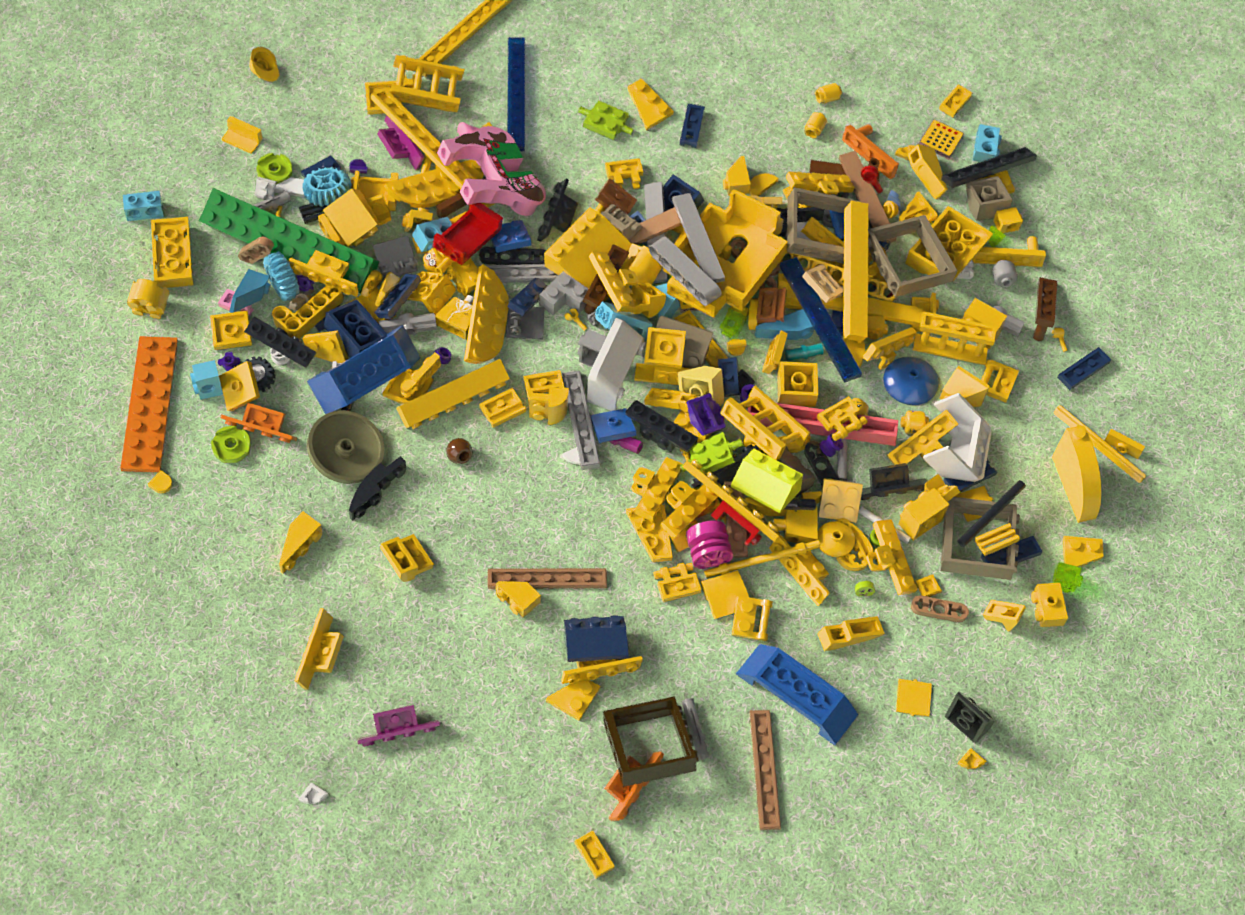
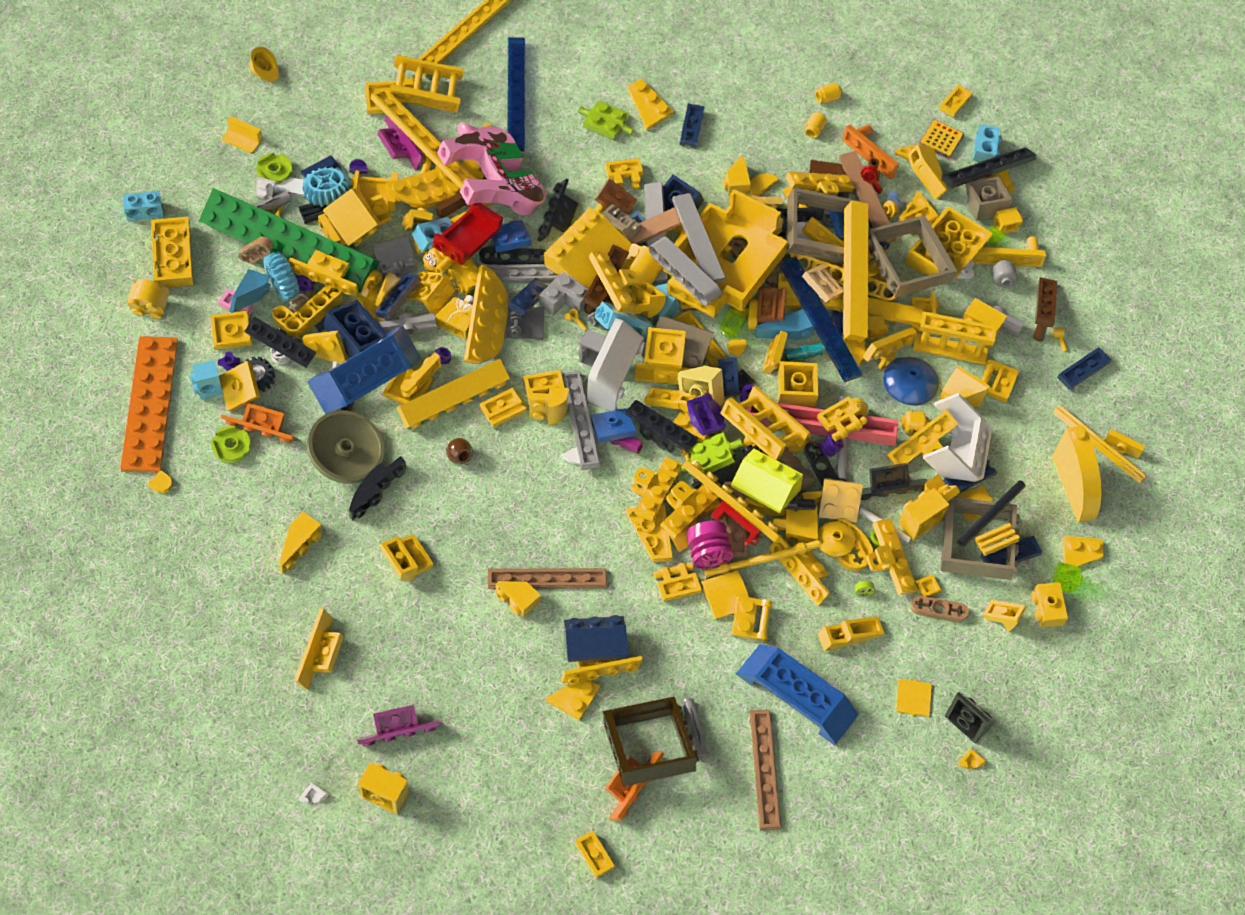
(383, 787): none -> yellow brick

